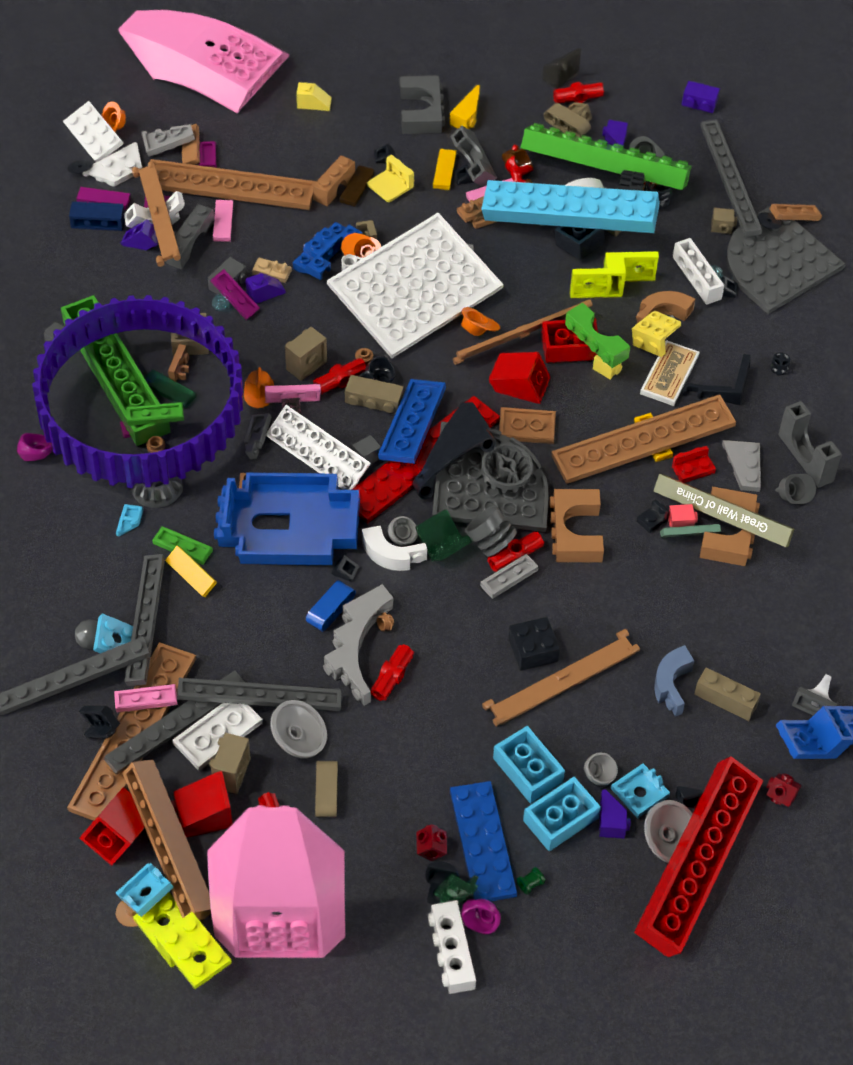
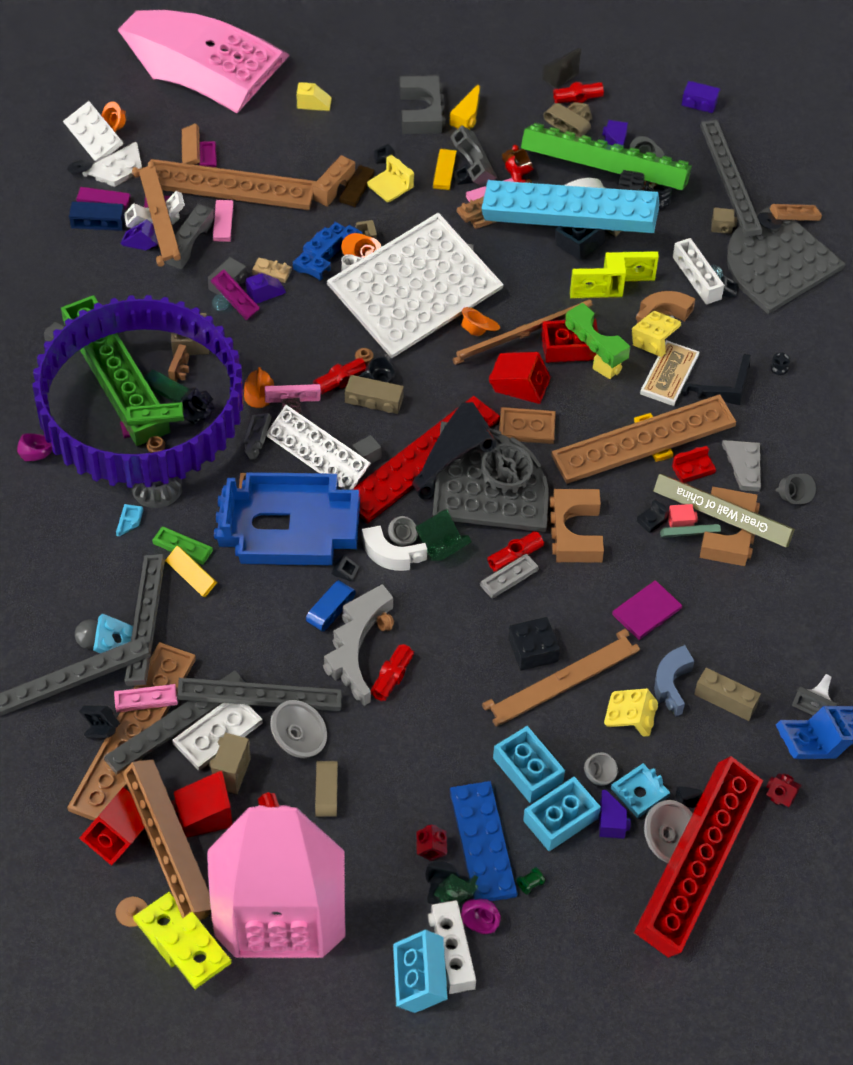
(146, 878): medium azure piece -> none
(165, 140): light grey wing -> none
(196, 405): none -> black hair
(306, 353): dark tan container -> none
(412, 421): blue plate -> none
(420, 971): none -> medium azure brick
(491, 531): dark grey wheel -> none
(632, 708): none -> light yellow bracket
(647, 610): none -> magenta tile
(818, 463): dark grey arch -> none

